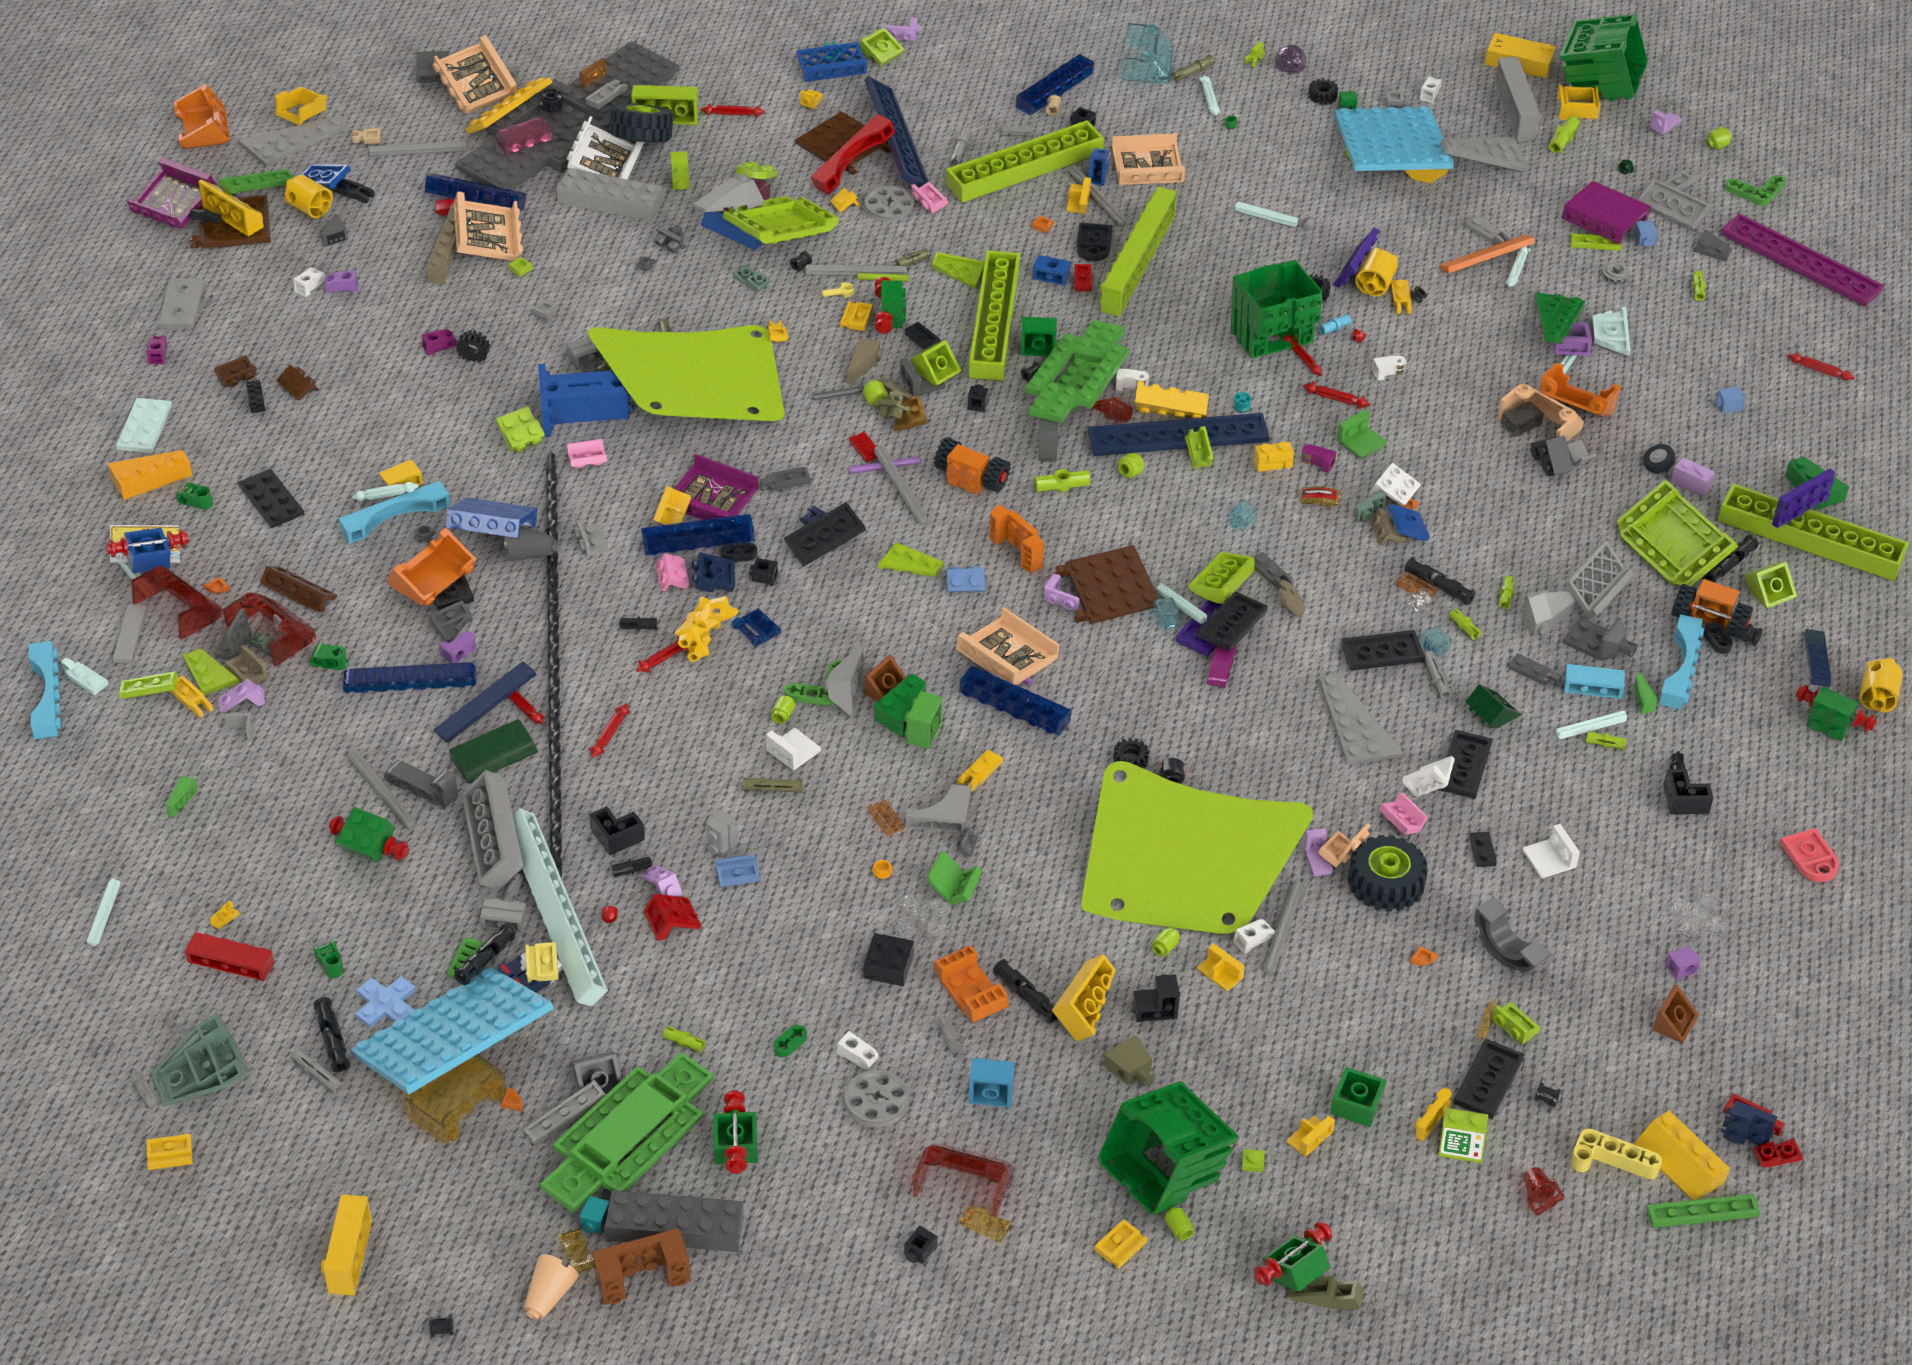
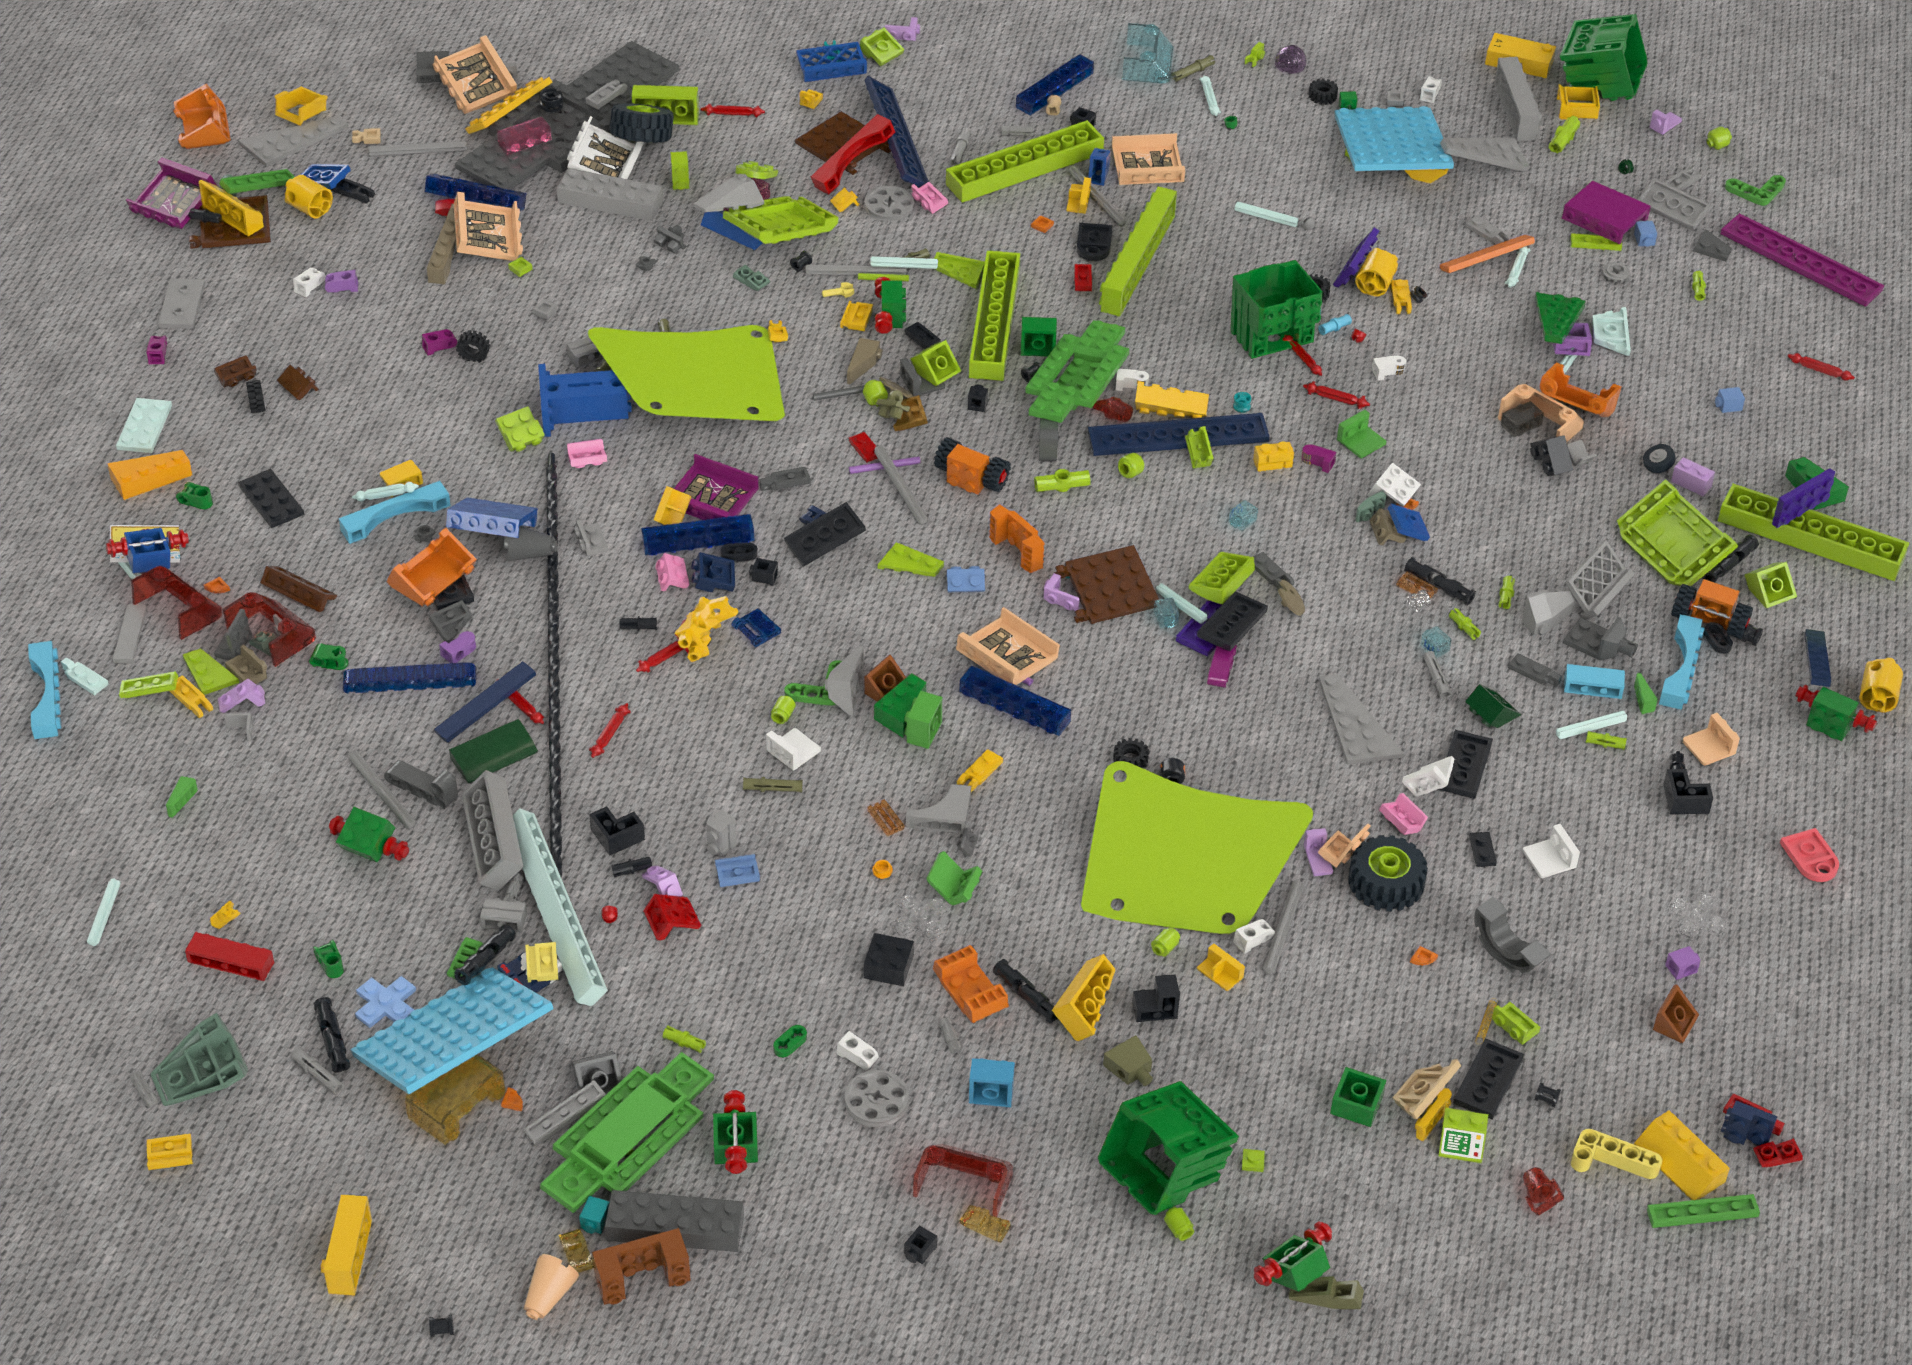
(334, 232): dark grey slope -> none
(593, 72): clear orange tile -> none
(897, 262): none -> light aqua axle
(1051, 270): blue brick -> none
(1120, 1244): yellow plate -> none
(1311, 1134): yellow panel -> none
(1322, 495): slope -> none
(1382, 650): black plate -> none
(1424, 1087): none -> tan wing
(1714, 742): none -> light nougat bracket

